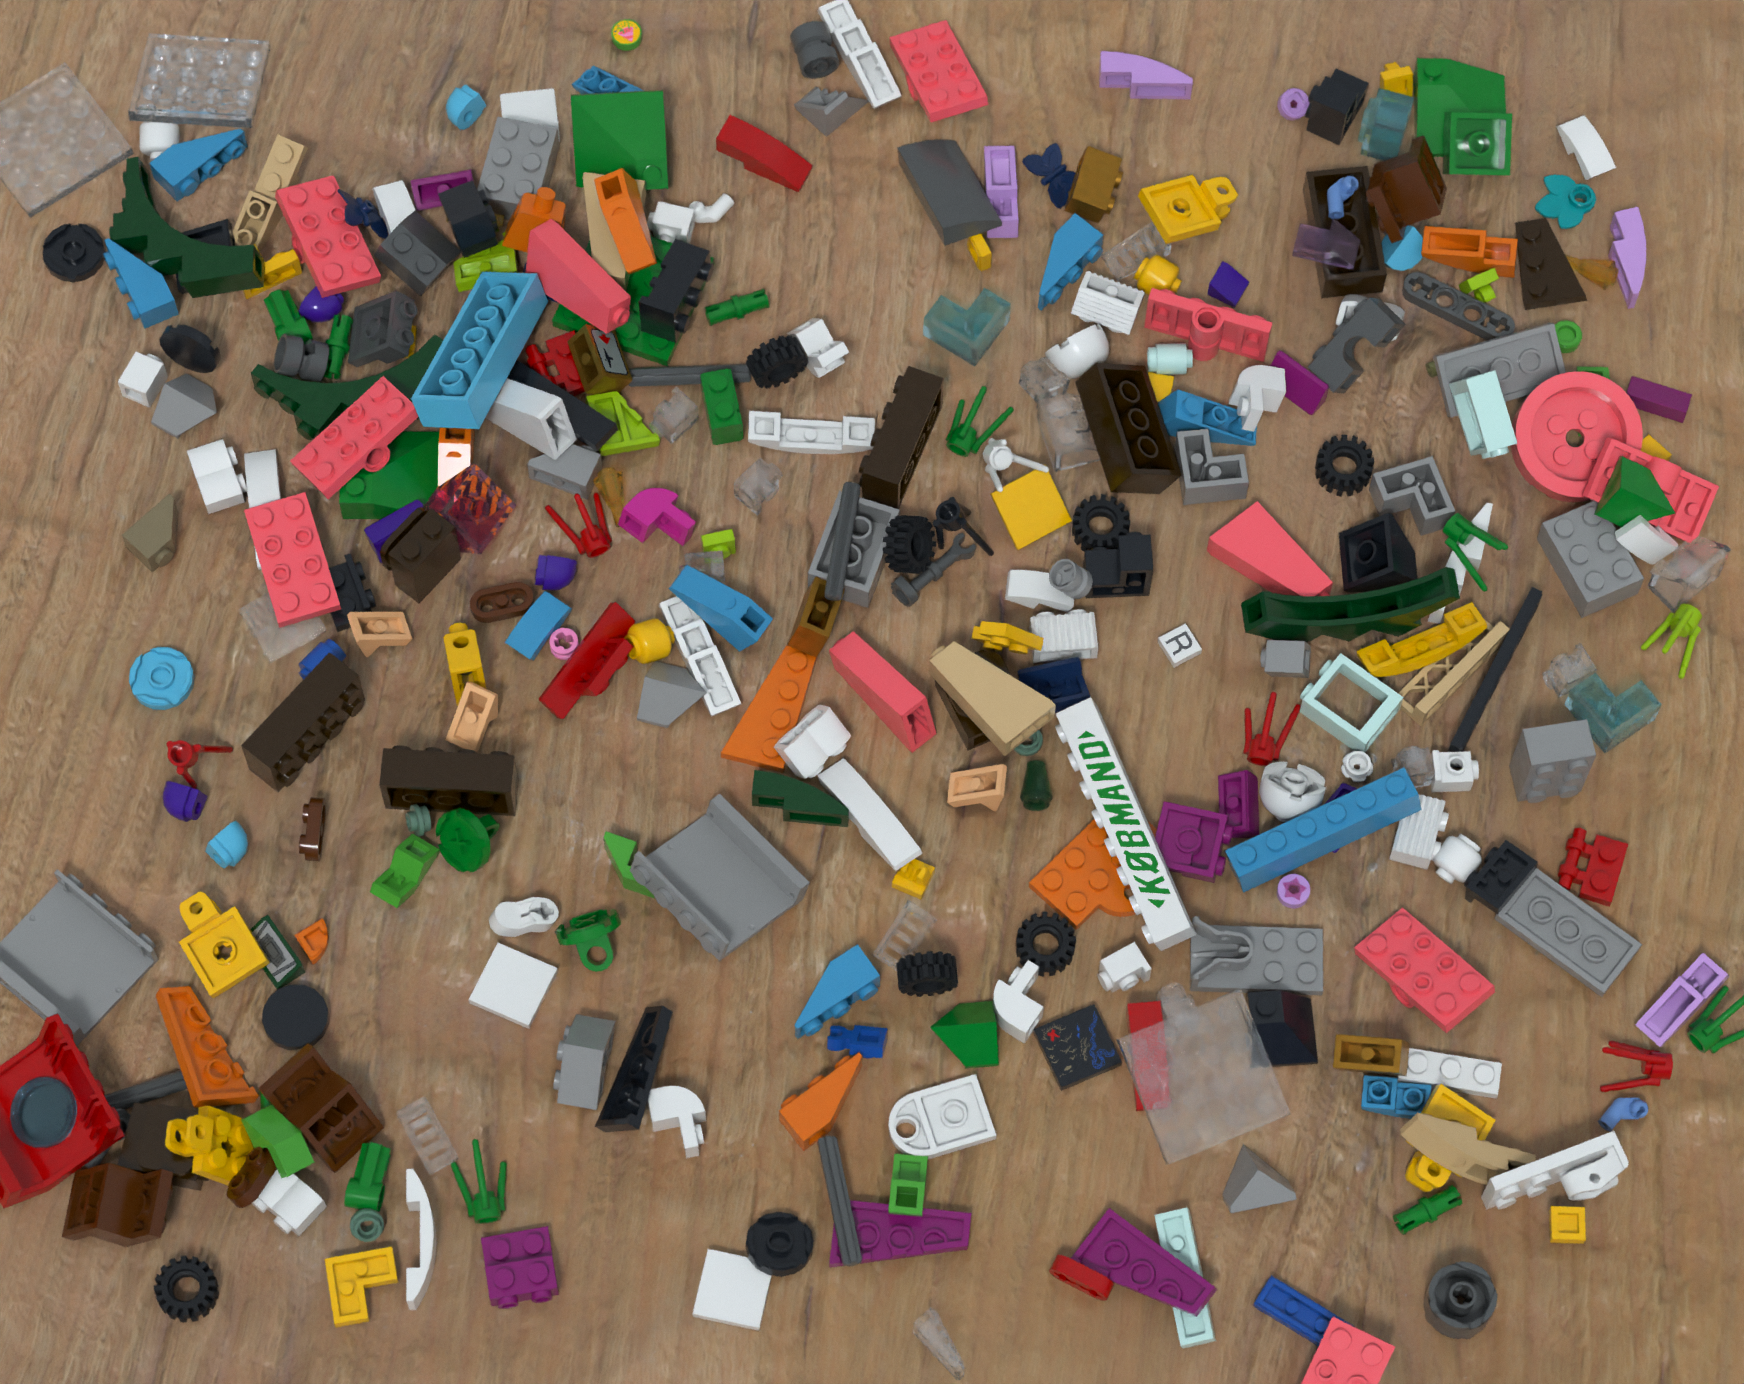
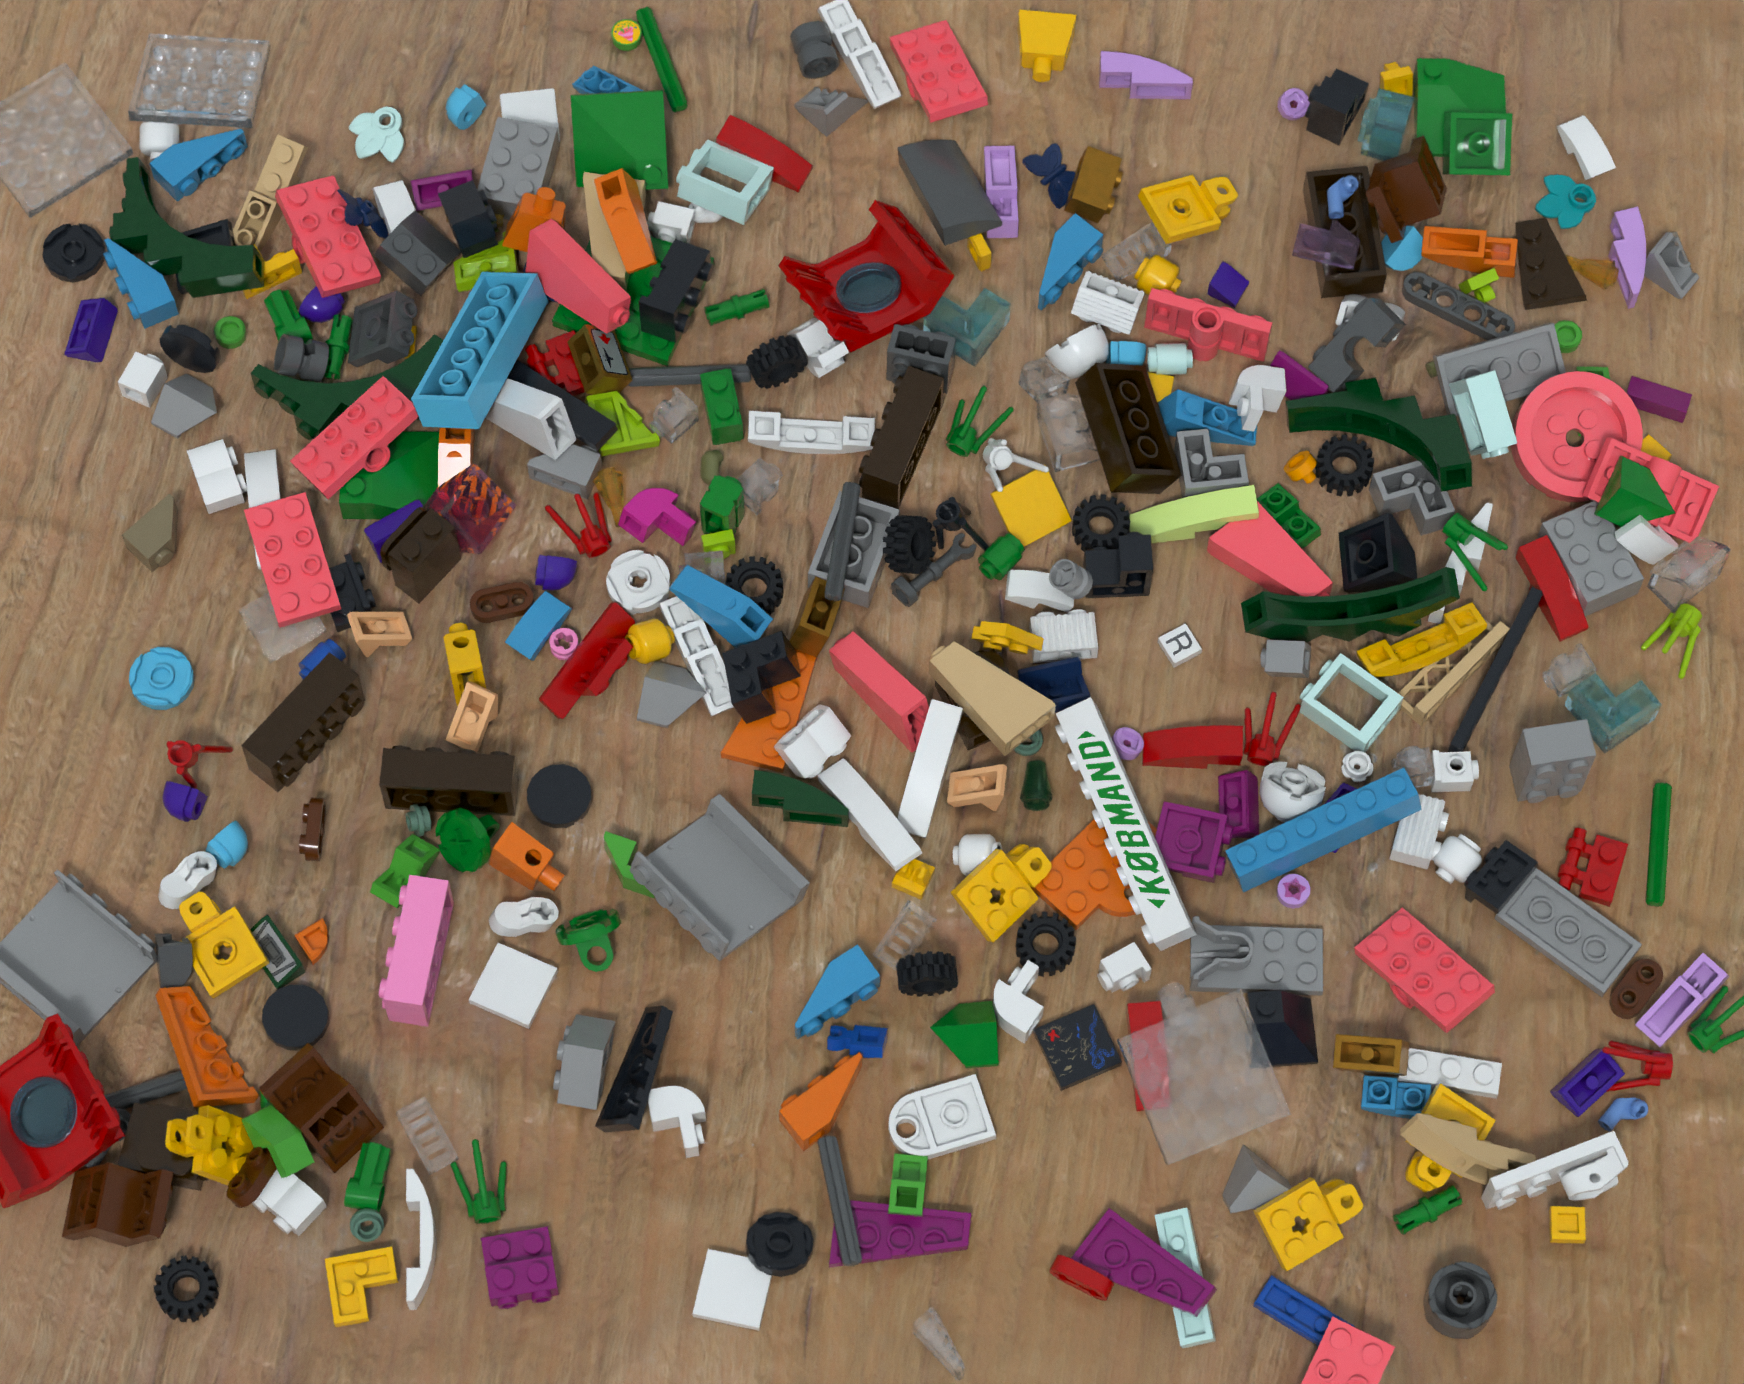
(91, 330): none -> dark purple slope
(173, 960): none -> dark grey brick
(187, 879): none -> white piece
(230, 332): none -> bright green tile
(376, 137): none -> light aqua plate
(417, 950): none -> bright pink brick
(518, 849): none -> orange torso
(559, 796): none -> black tile
(643, 565): none -> white plate
(661, 59): none -> green axle
(710, 465): none -> olive arm
(718, 197): none -> light aqua window
(722, 505): none -> green brick
(757, 668): none -> black brick
(762, 571): none -> black tyre
(874, 283): none -> red panel
(922, 351): none -> dark grey brick
(929, 767): none -> white slope
(973, 850): none -> white head
(1000, 557): none -> green brick
(1014, 877): none -> yellow plate
(1045, 41): none -> yellow torso
(1126, 353): none -> medium azure piece
(1128, 743): none -> lavender tile
(1193, 746): none -> red slope
(1195, 513): none -> yellowish green slope
(1286, 512): none -> green slope
(1301, 467): none -> light orange tile
(1322, 1210): none -> yellow plate
(1398, 421): none -> dark green arch
(1559, 599): none -> red slope
(1587, 1082): none -> dark purple slope
(1637, 987): none -> reddish brown plate
(1658, 844): none -> green axle
(1670, 267): none -> light grey slope

